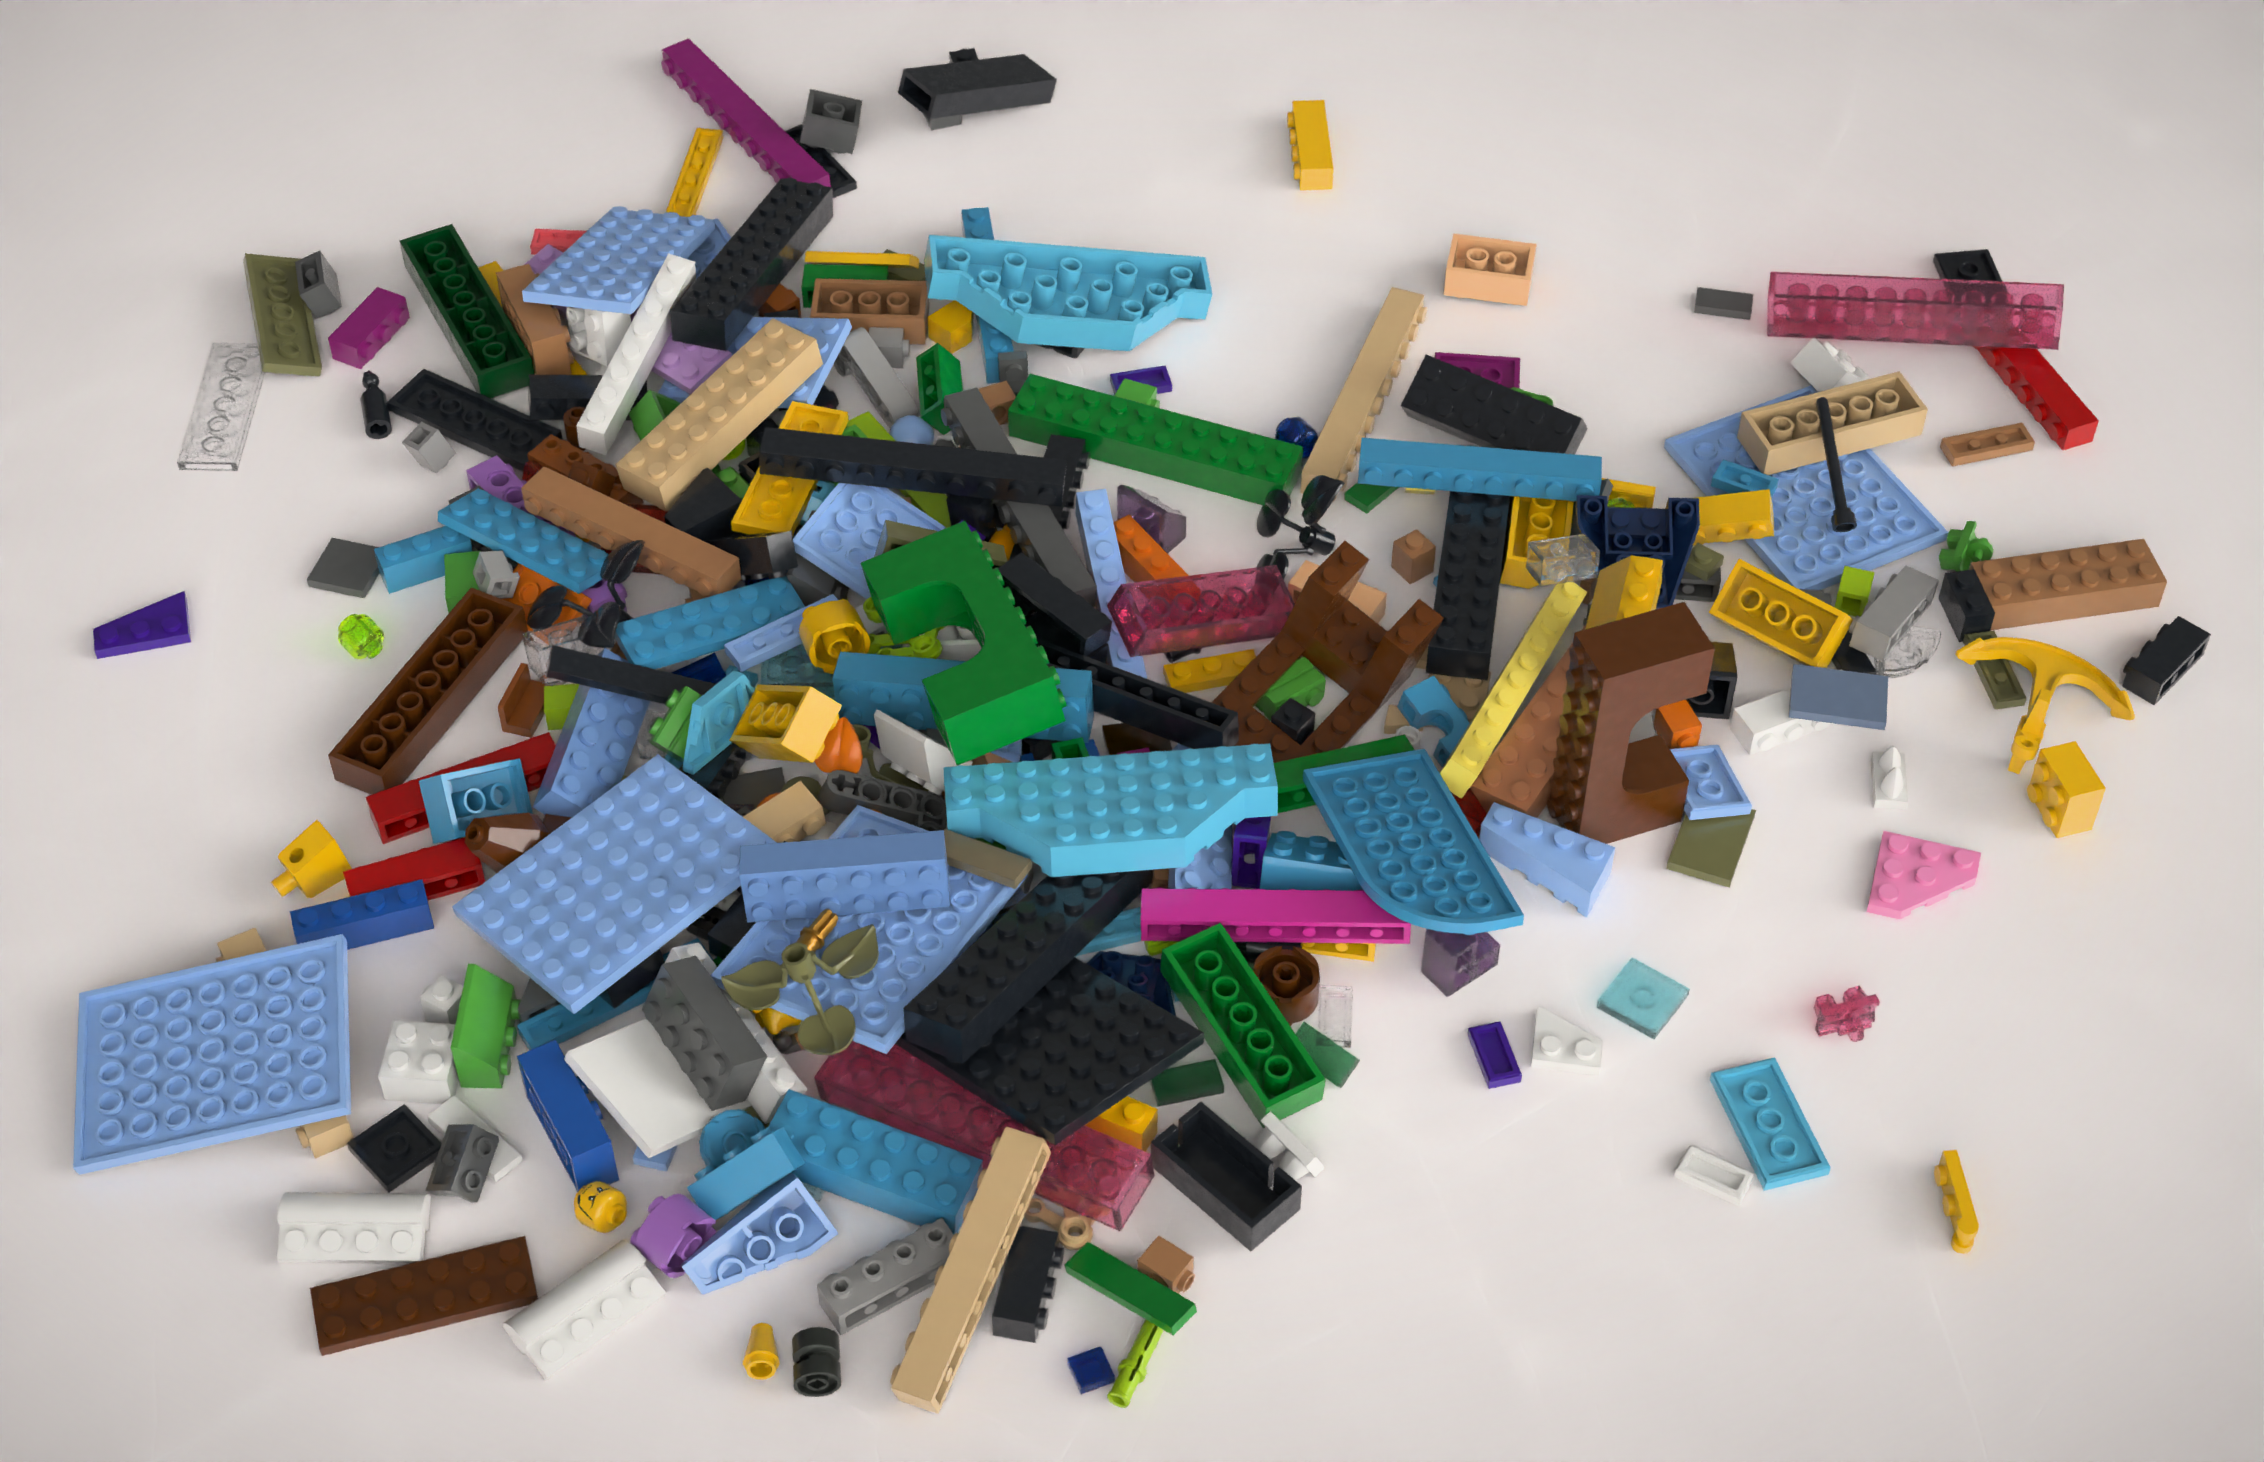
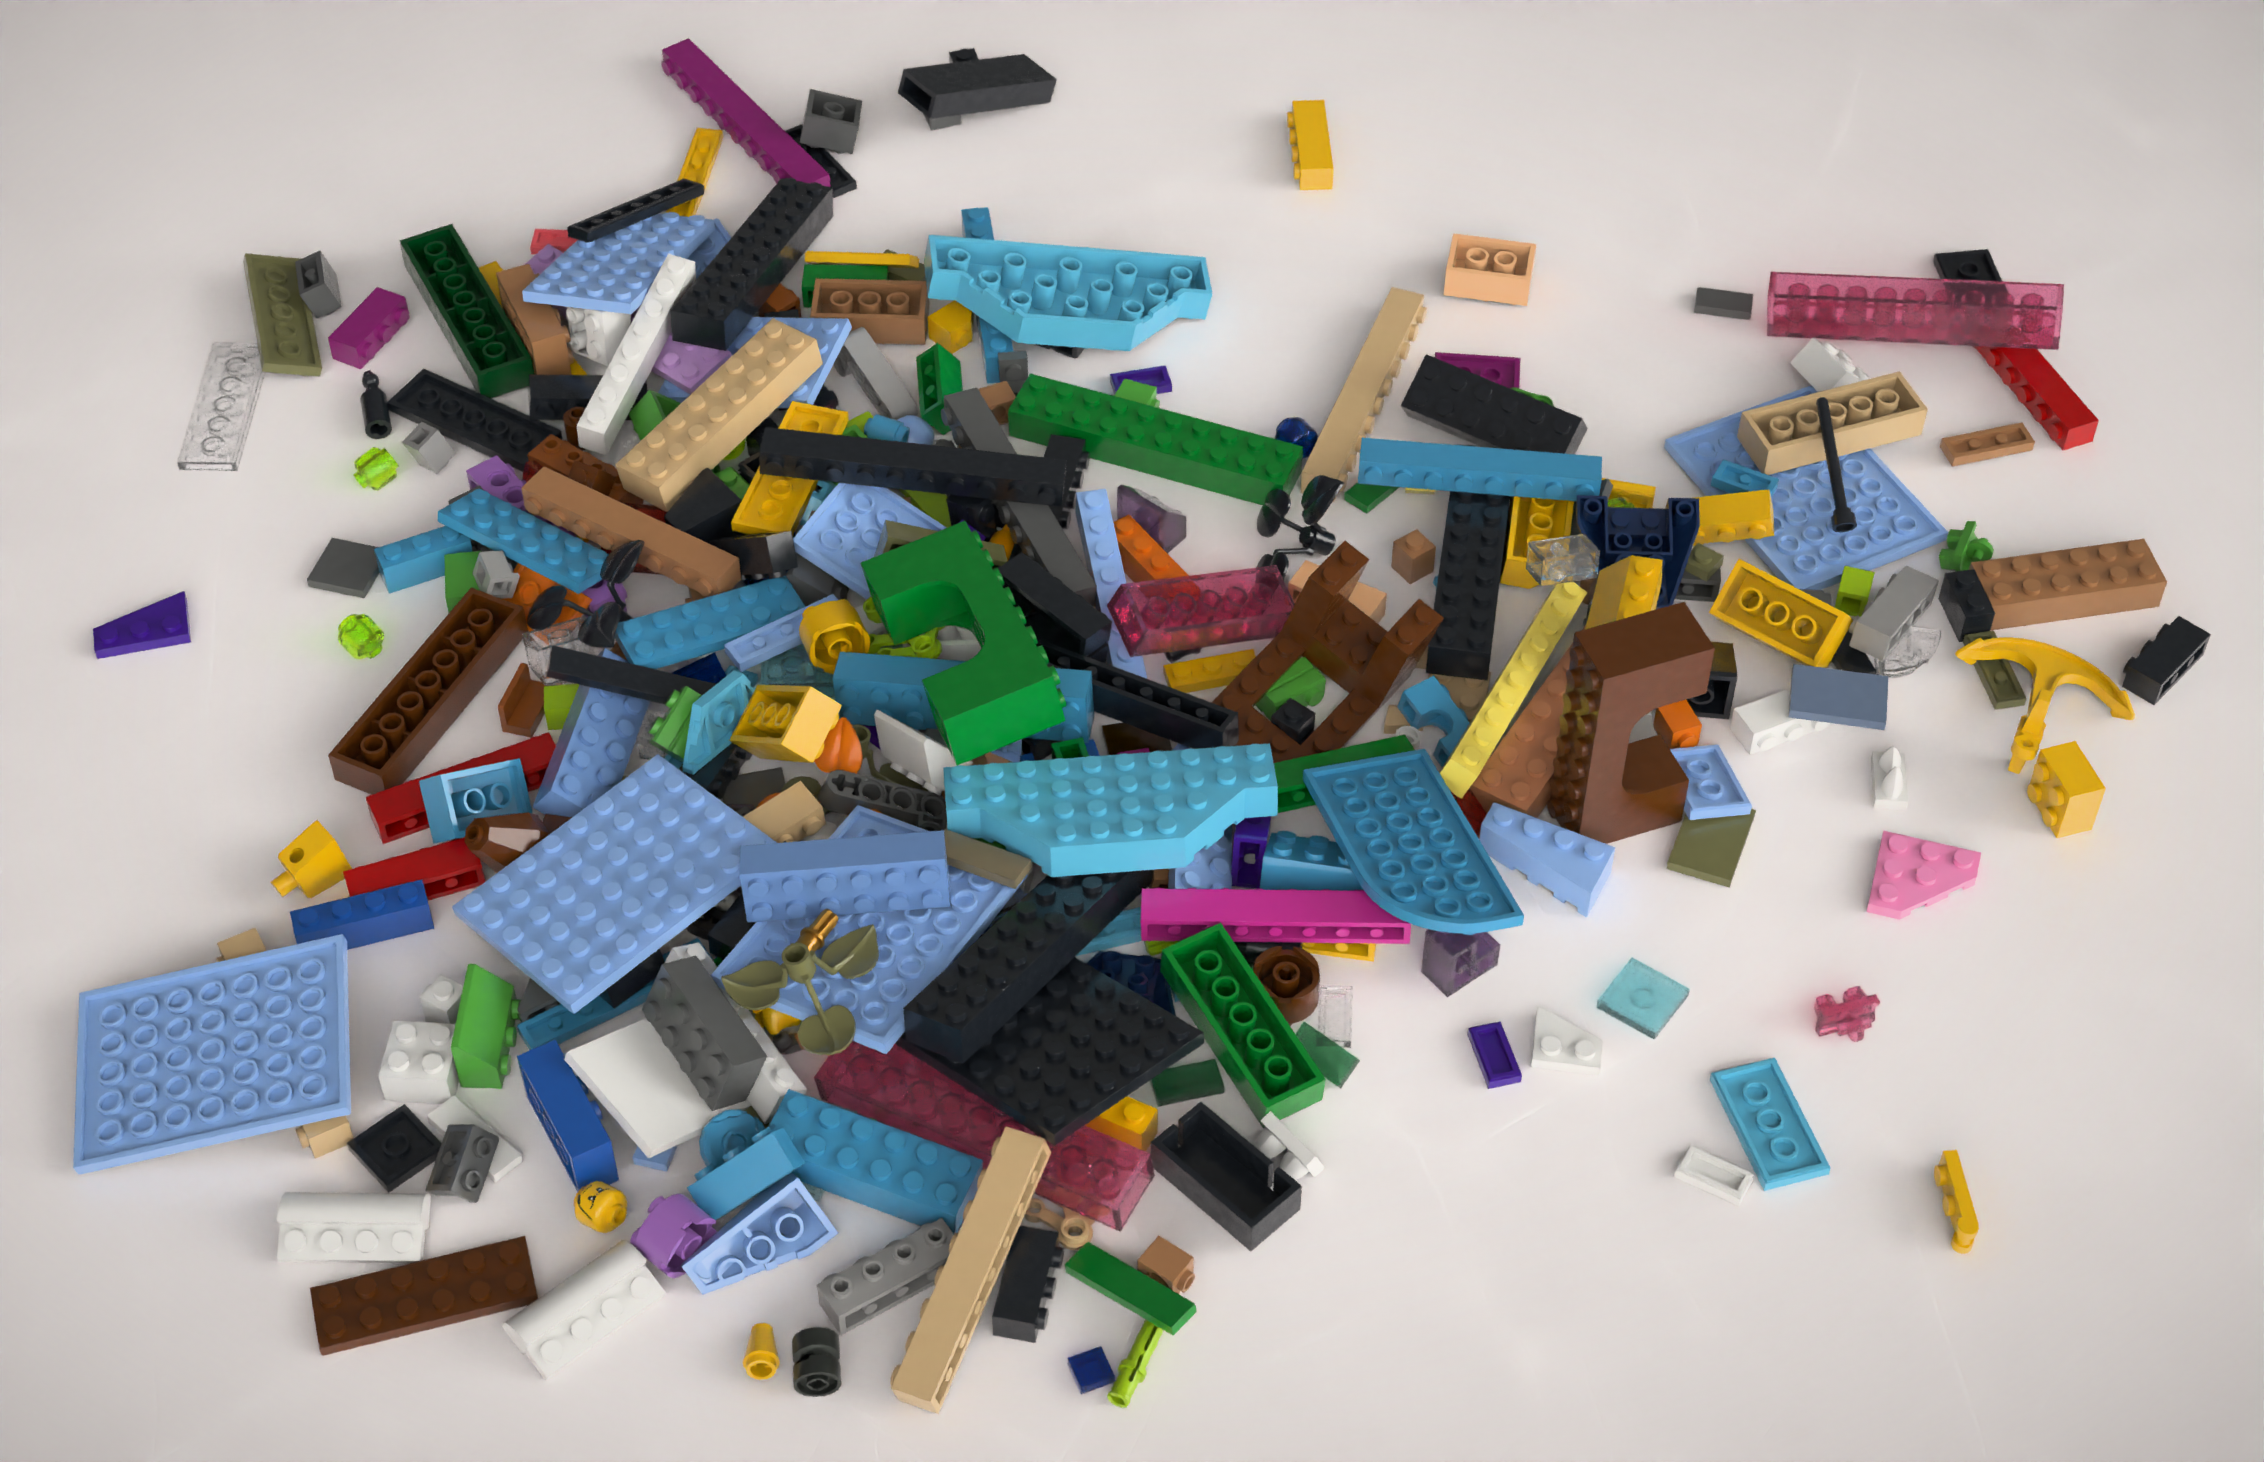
(375, 469): none -> clear neon green head
(635, 210): none -> black tile
(886, 429): none -> dark azure brick
(891, 344): light grey brick -> none

